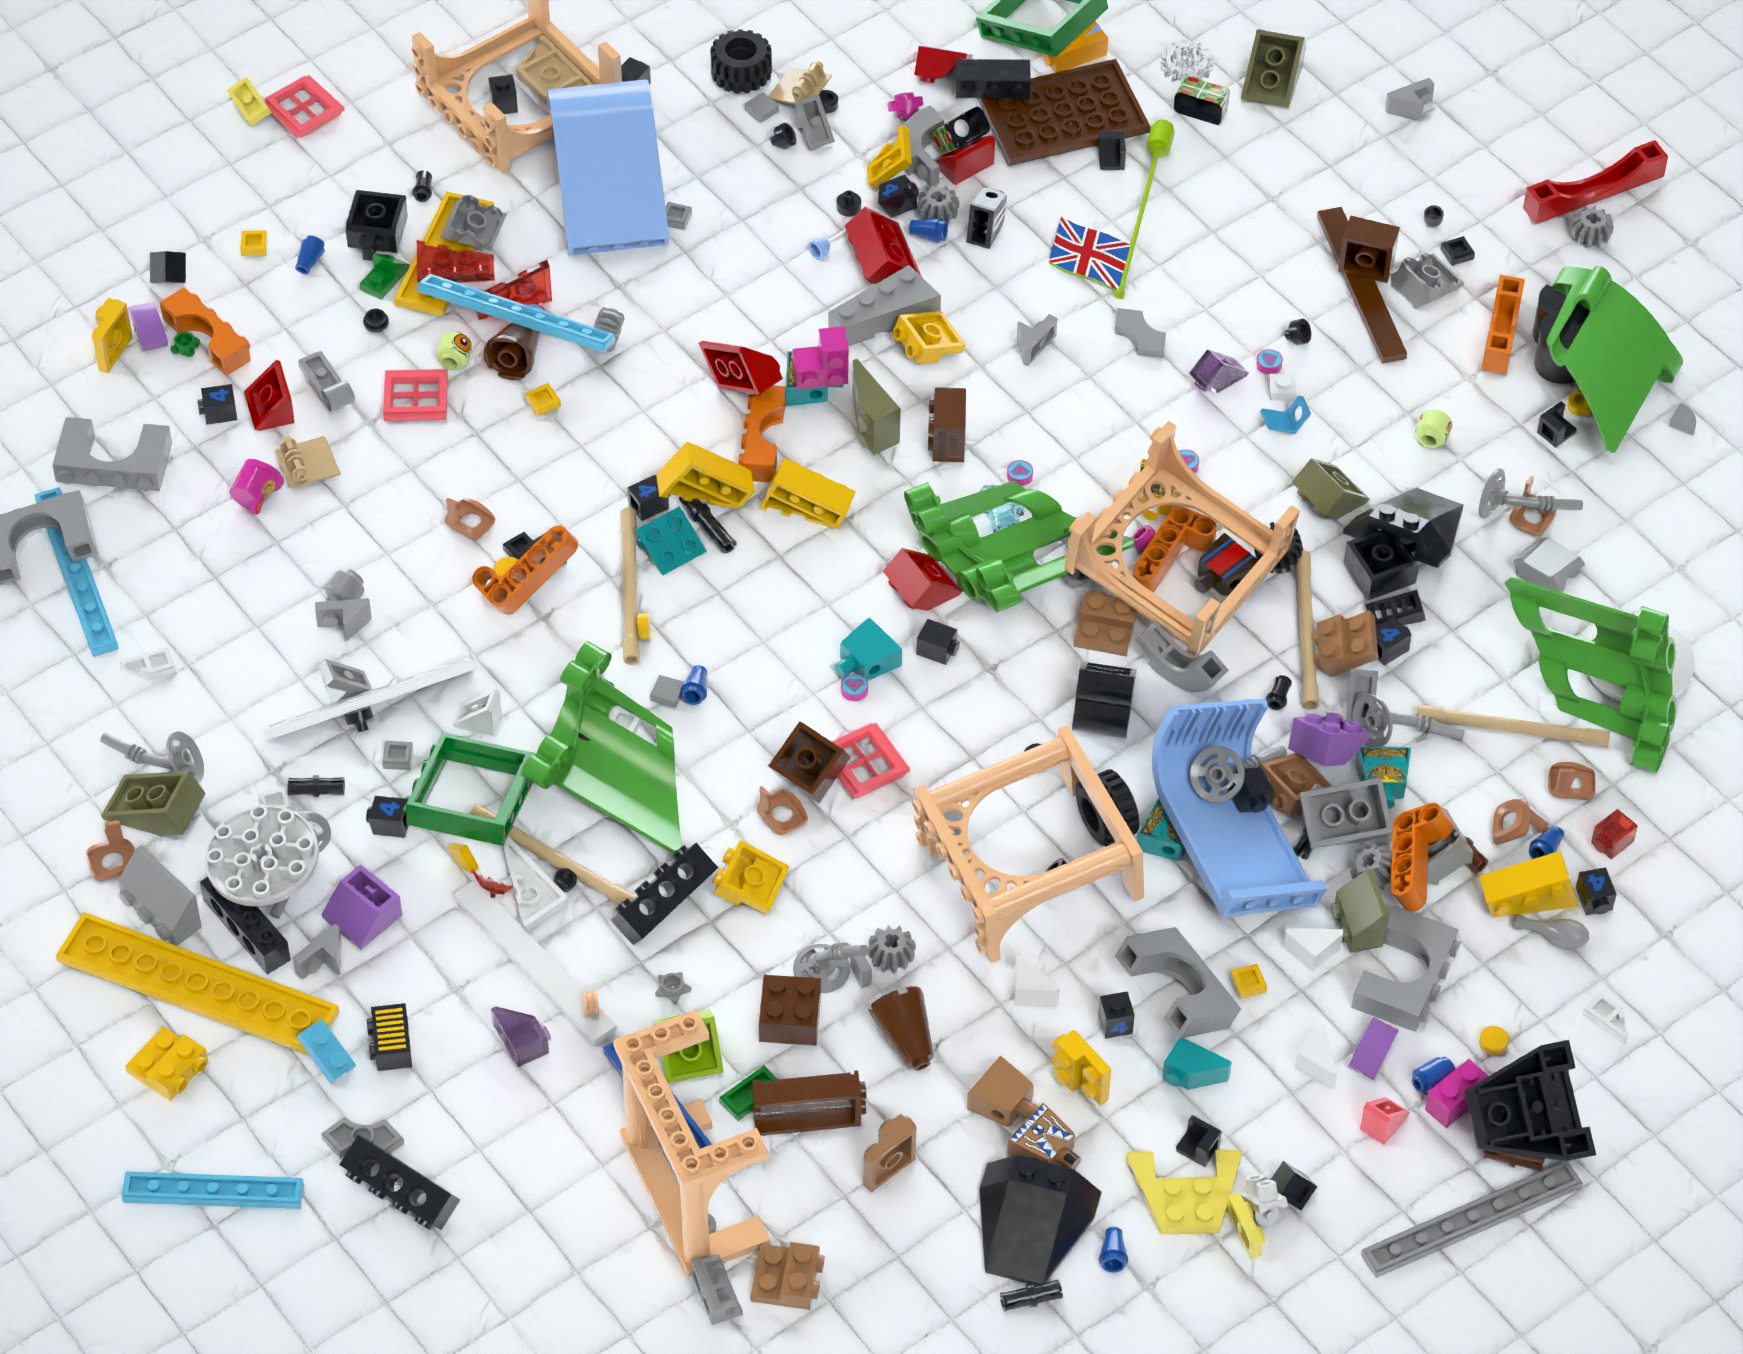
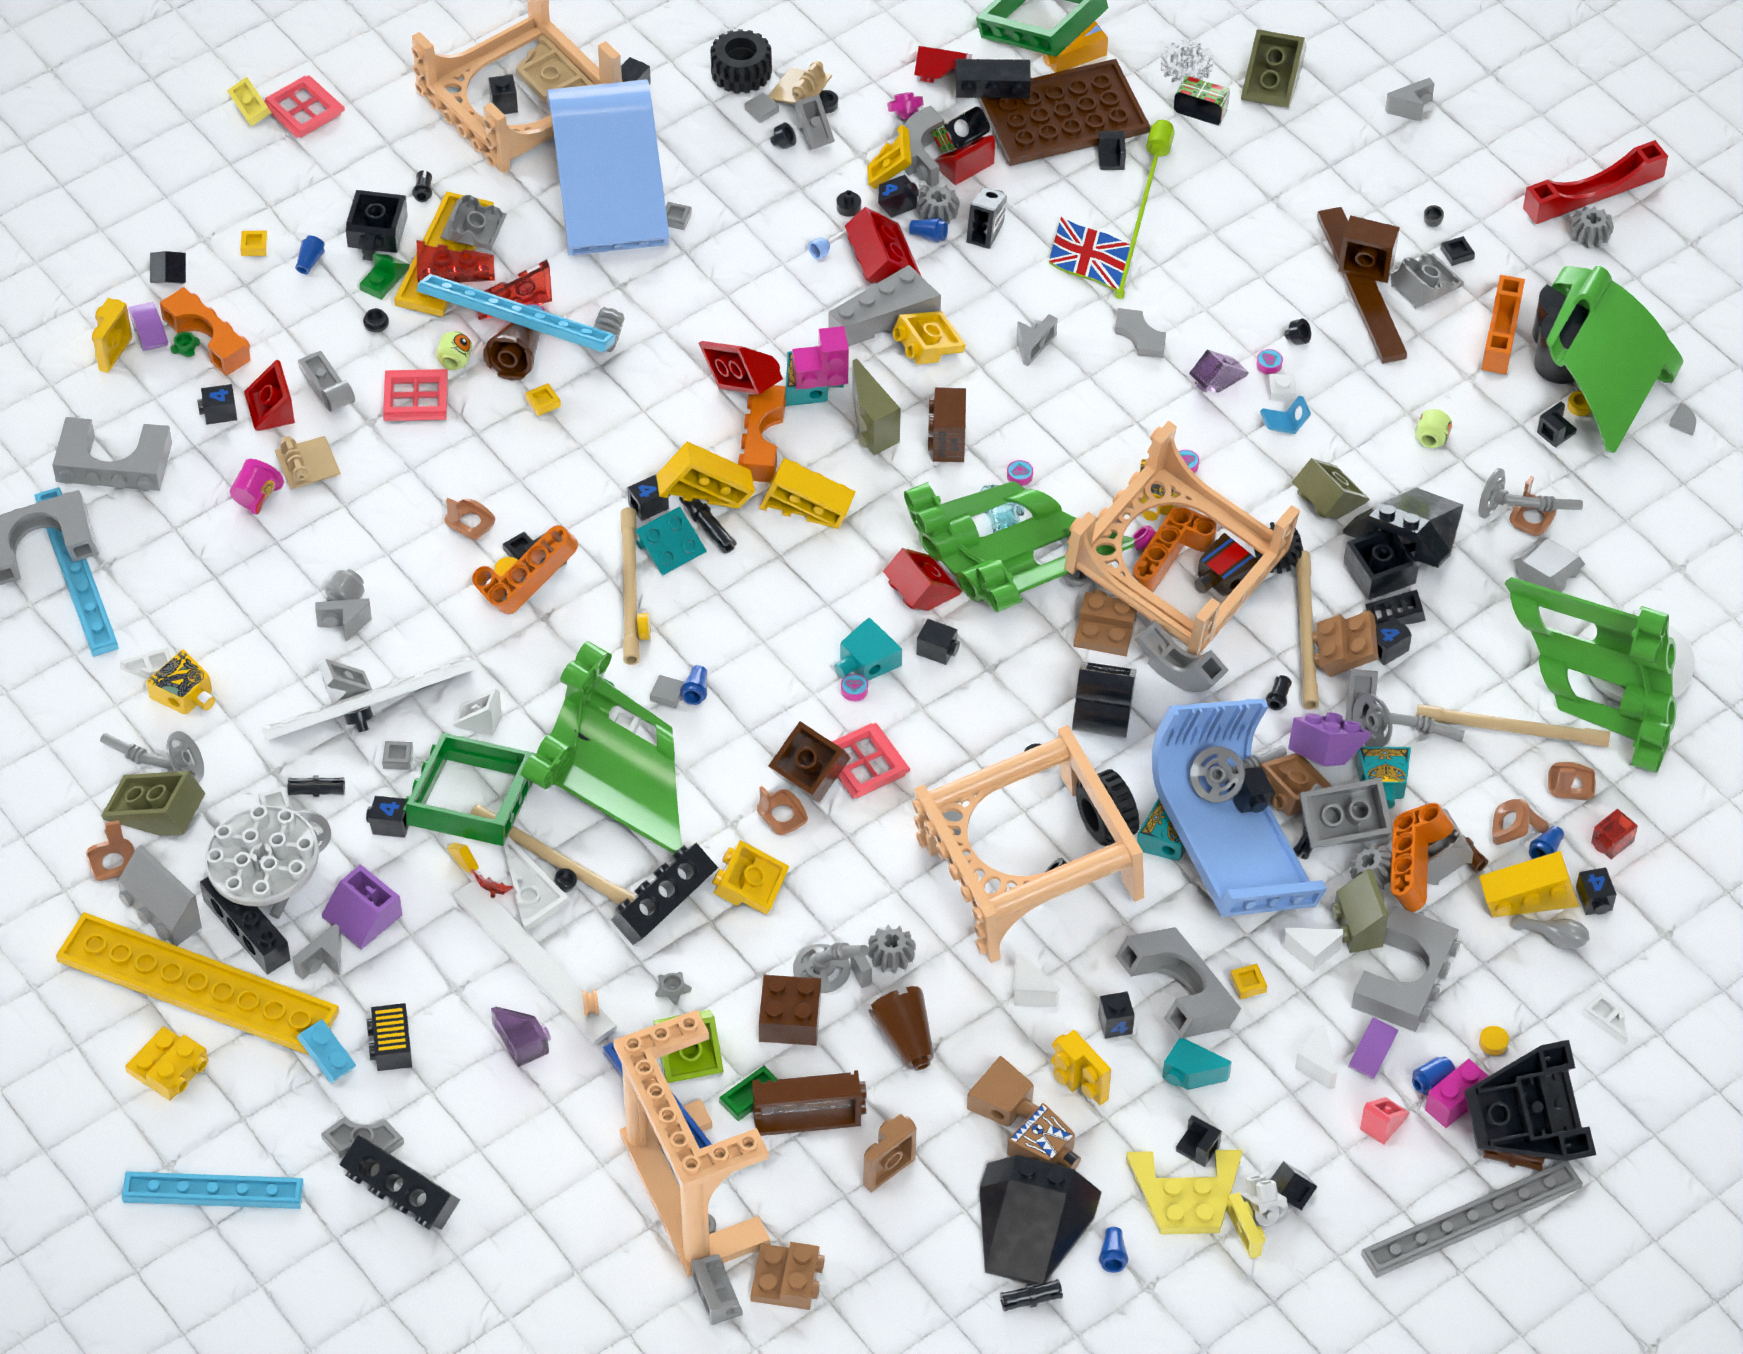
(181, 685): none -> torso

